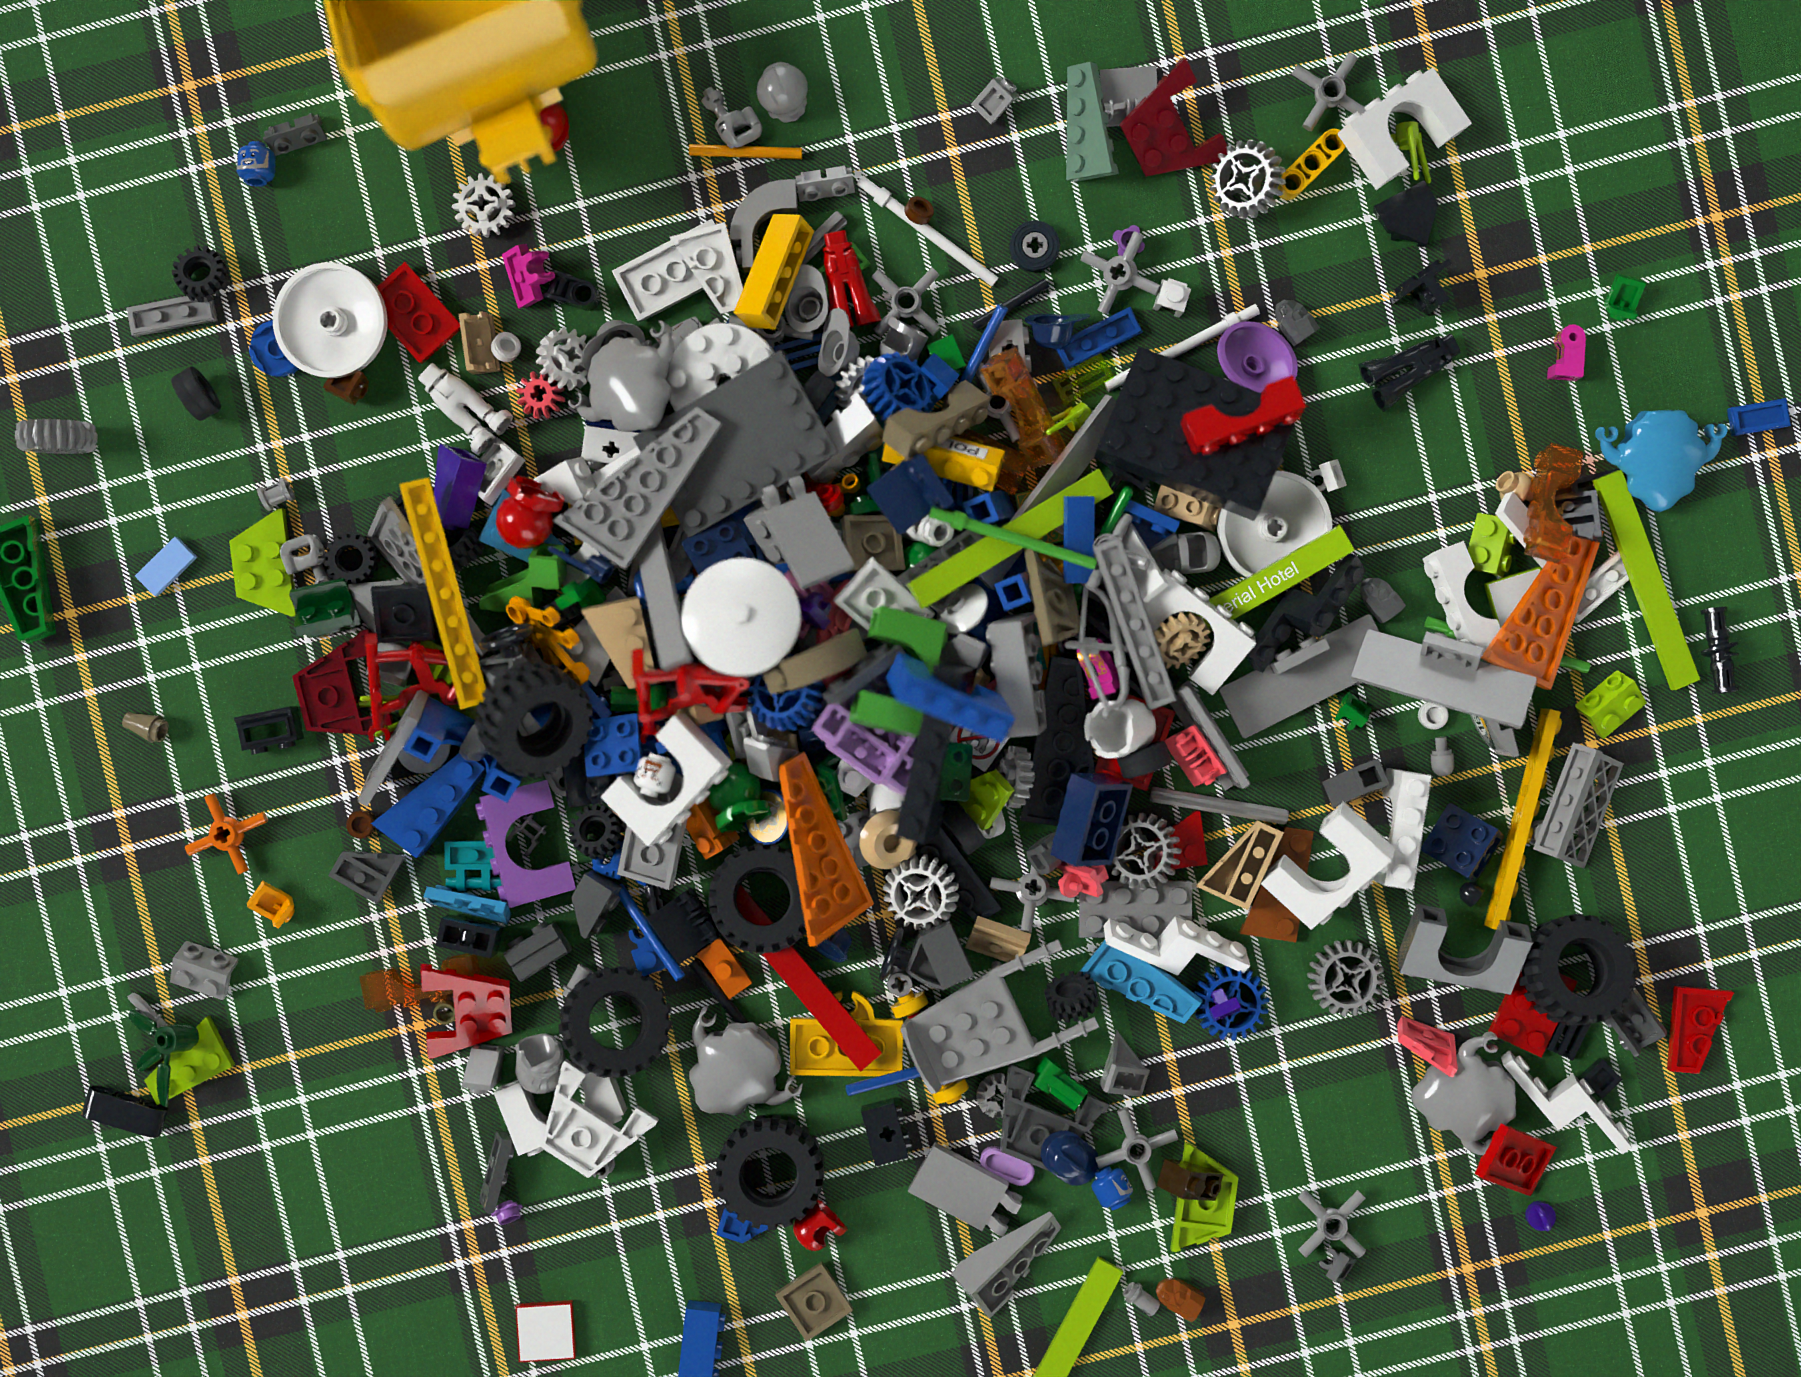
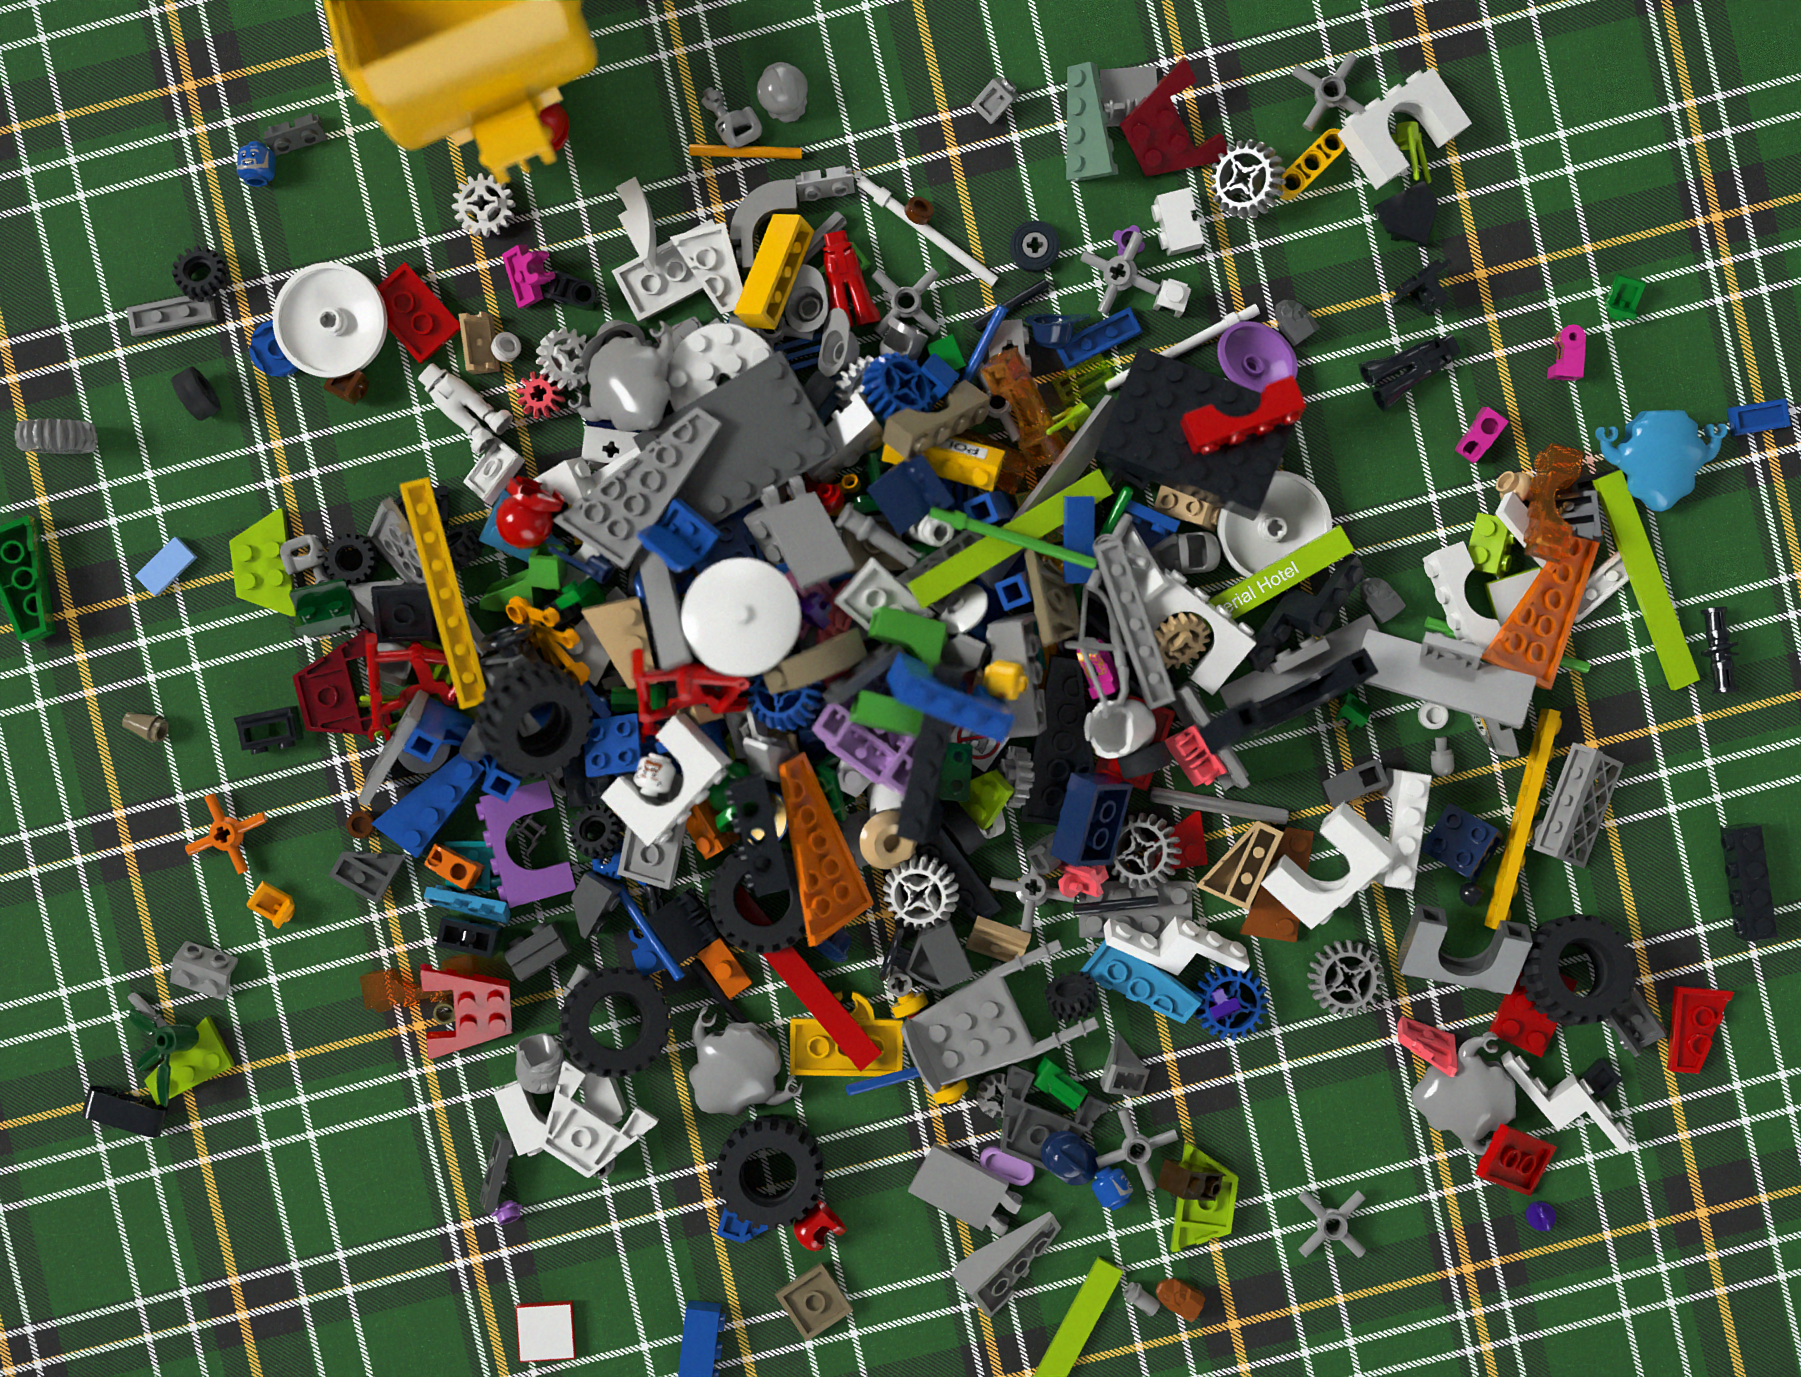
(276, 494): light grey bush -> none
(454, 866): none -> orange leg
(457, 485): dark purple slope -> none
(483, 1068): light grey slope -> none
(638, 221): none -> white slope
(680, 537): none -> blue bracket
(774, 876): none -> black brick
(866, 529): none -> light grey pin
(886, 1148): black brick -> none
(1005, 680): none -> yellow head
(1115, 905): none -> black bar
(1177, 227): none -> white brick
(1252, 718): none -> black arch
(1331, 474): white tile -> none
(1340, 1267): dark grey tile -> none
(1481, 434): none -> dark pink leg
(1575, 1044): black tile -> none
(1611, 703): lime bracket -> none
(1748, 882): none -> black brick

